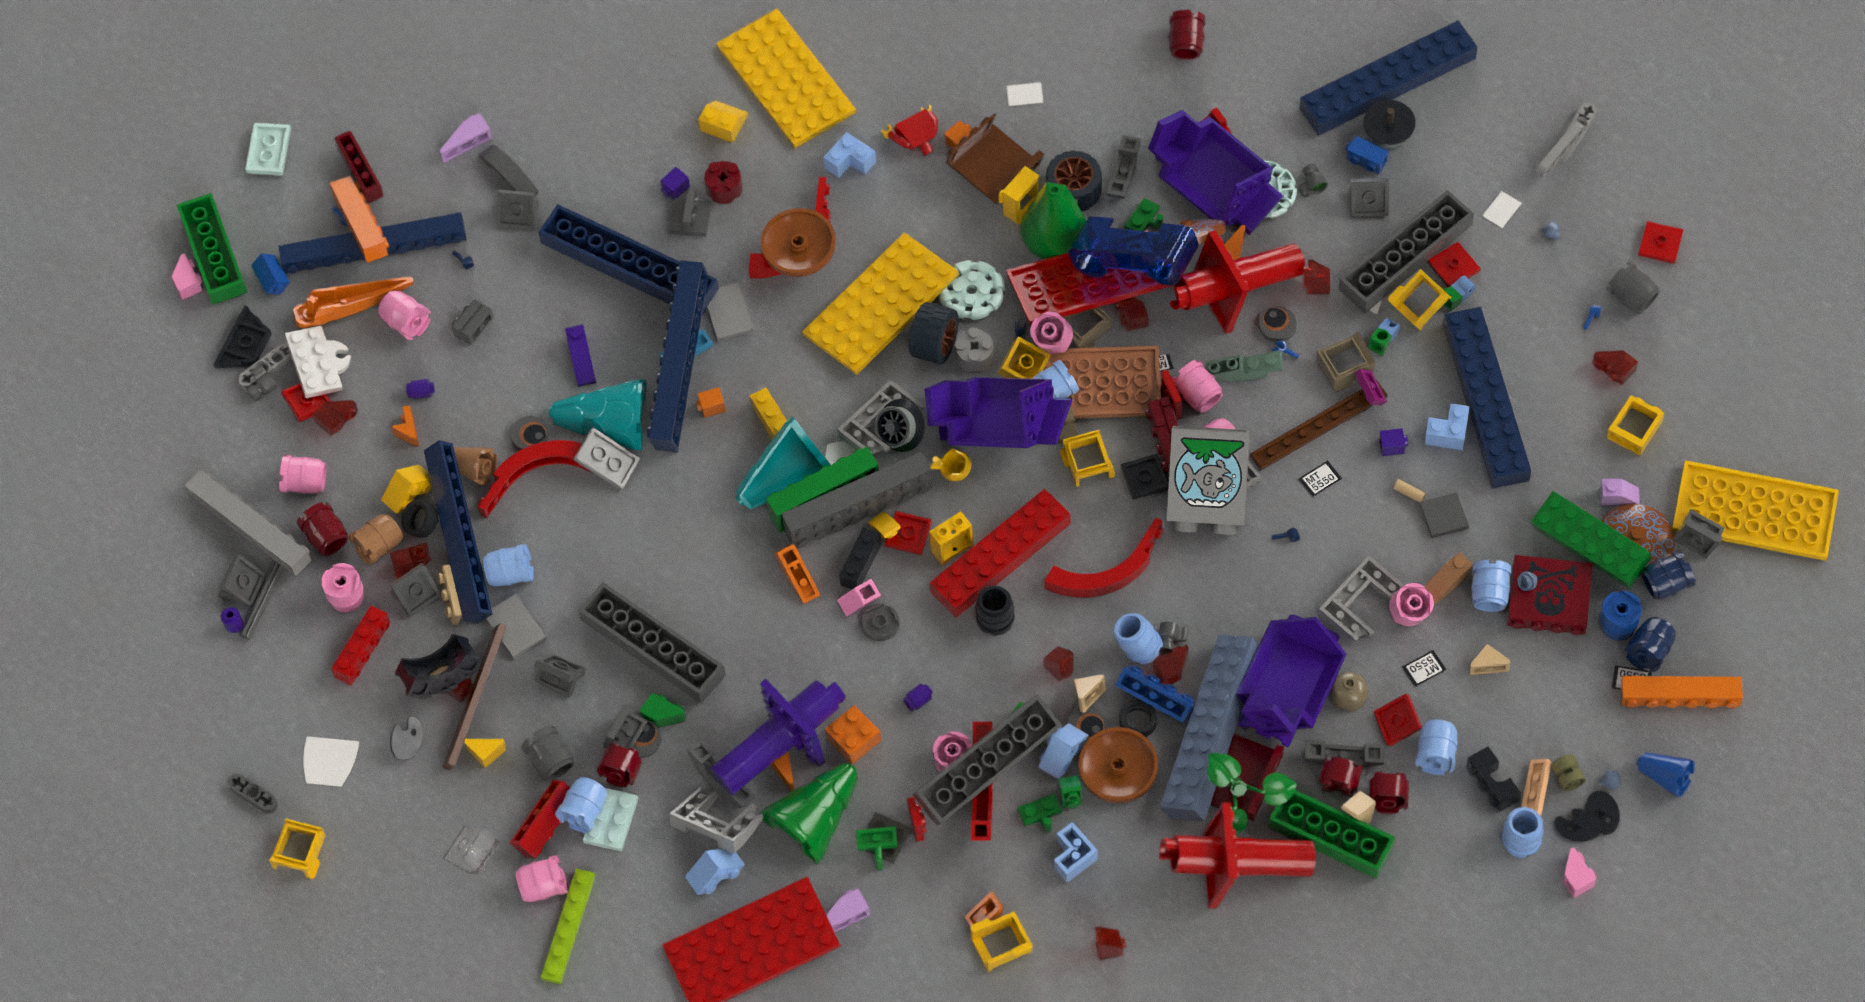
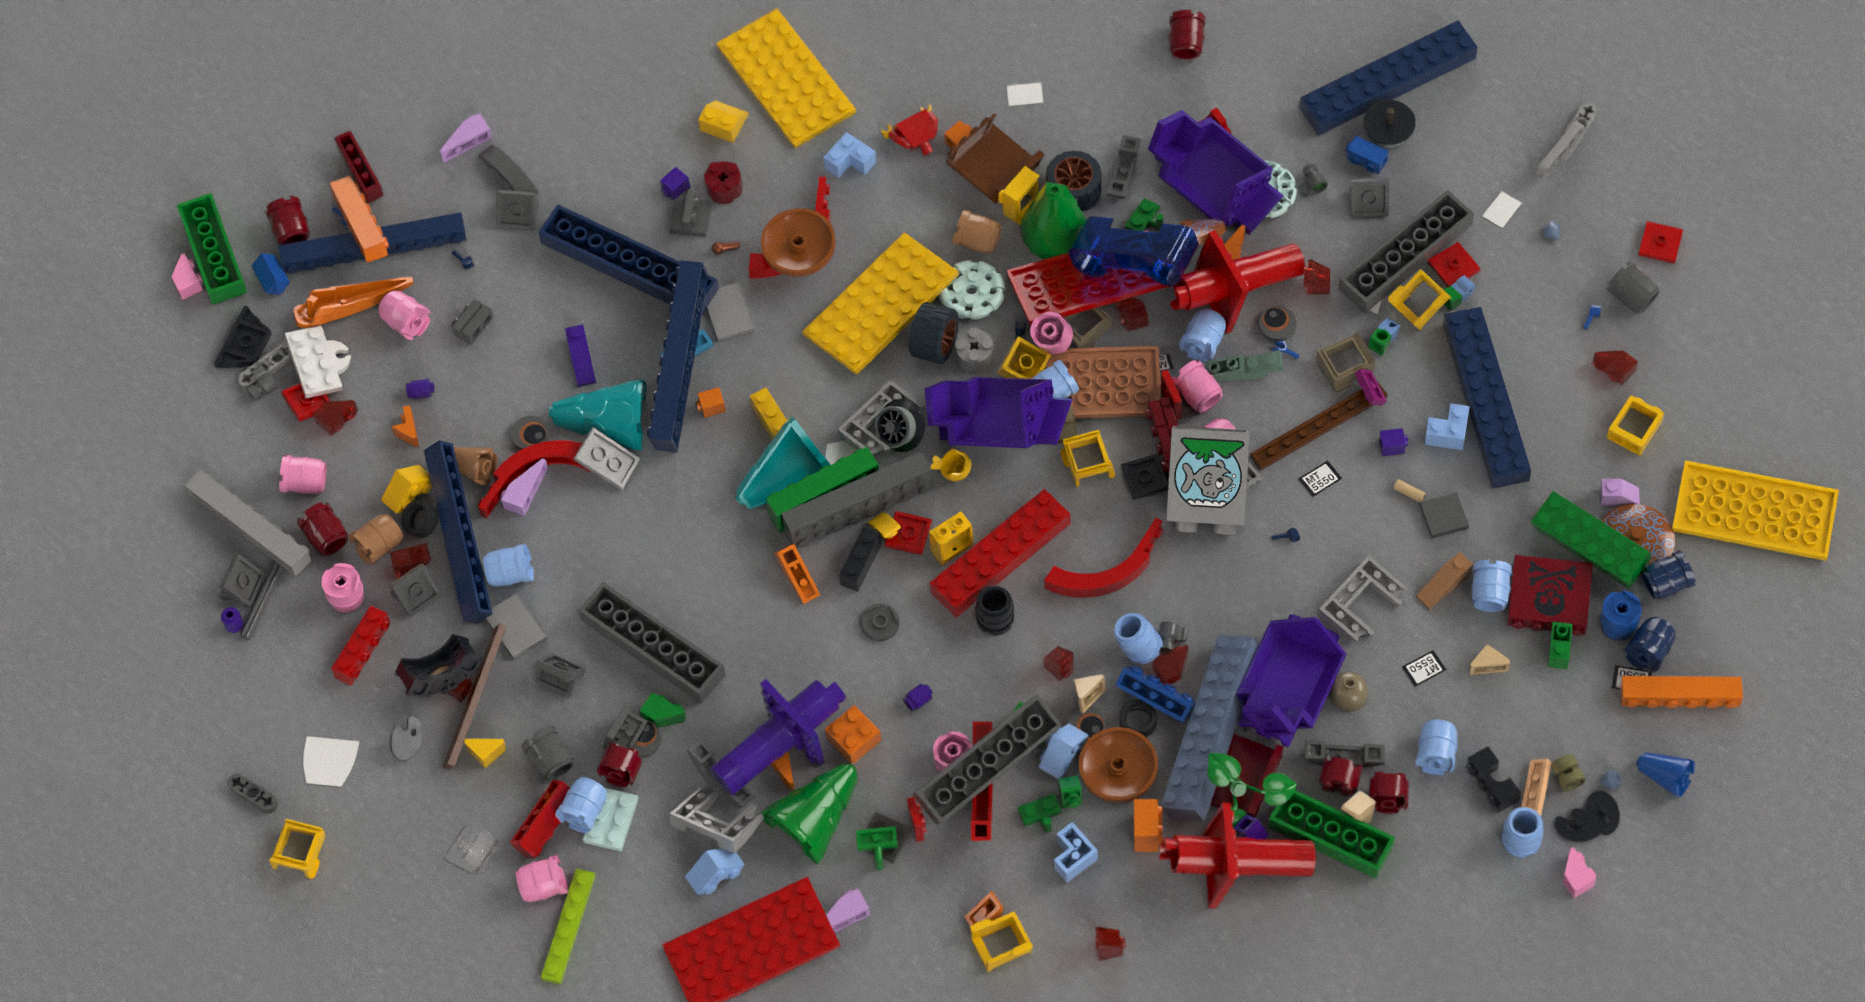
(268, 149): light aqua plate -> none
(287, 220): none -> dark red piece
(449, 595): tan tile -> none
(523, 489): none -> lavender slope
(718, 248): none -> copper piece
(859, 597): bright pink slope -> none
(977, 232): none -> medium nougat piece
(1147, 825): none -> orange brick
(1203, 335): none -> light blue piece
(1250, 828): none -> dark purple brick
(1398, 719): red plate -> none
(1402, 610): bright pink brick -> none
(1527, 581): sand blue plate -> none
(1560, 645): none -> green slope
(1699, 534): dark grey bracket -> none

